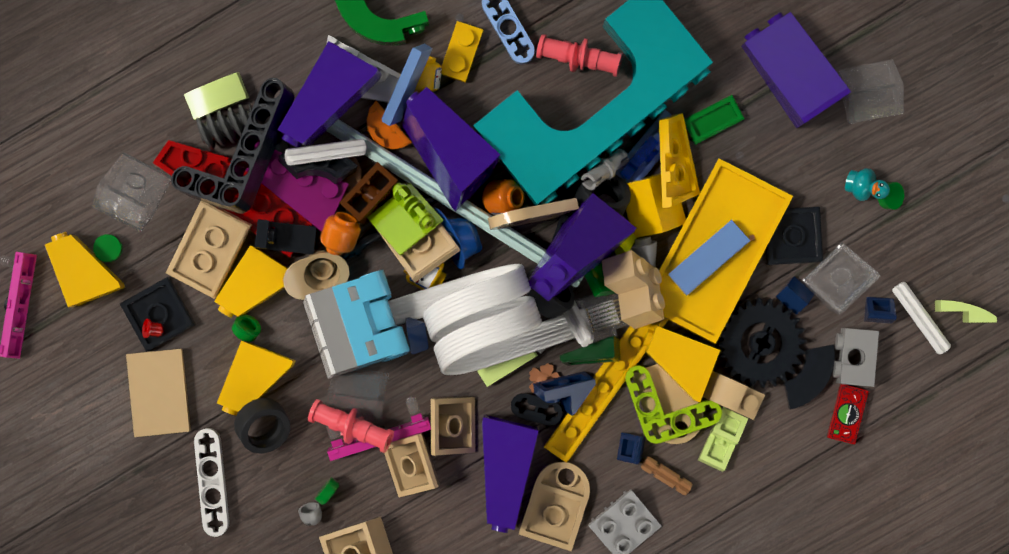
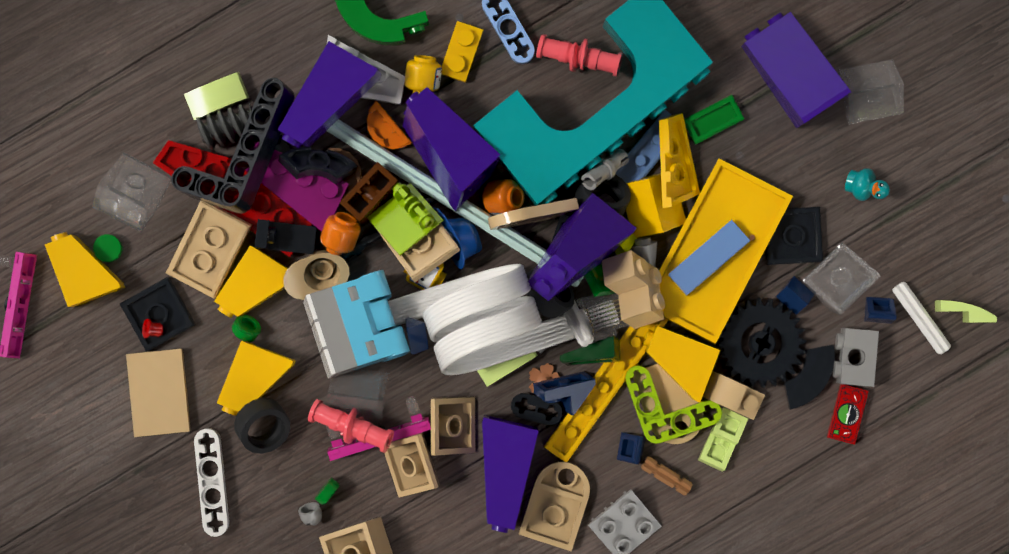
(325, 152): white axle -> none
(406, 84): medium blue tile -> none
(645, 153): clear blue plate -> none
(895, 197): green tile -> none

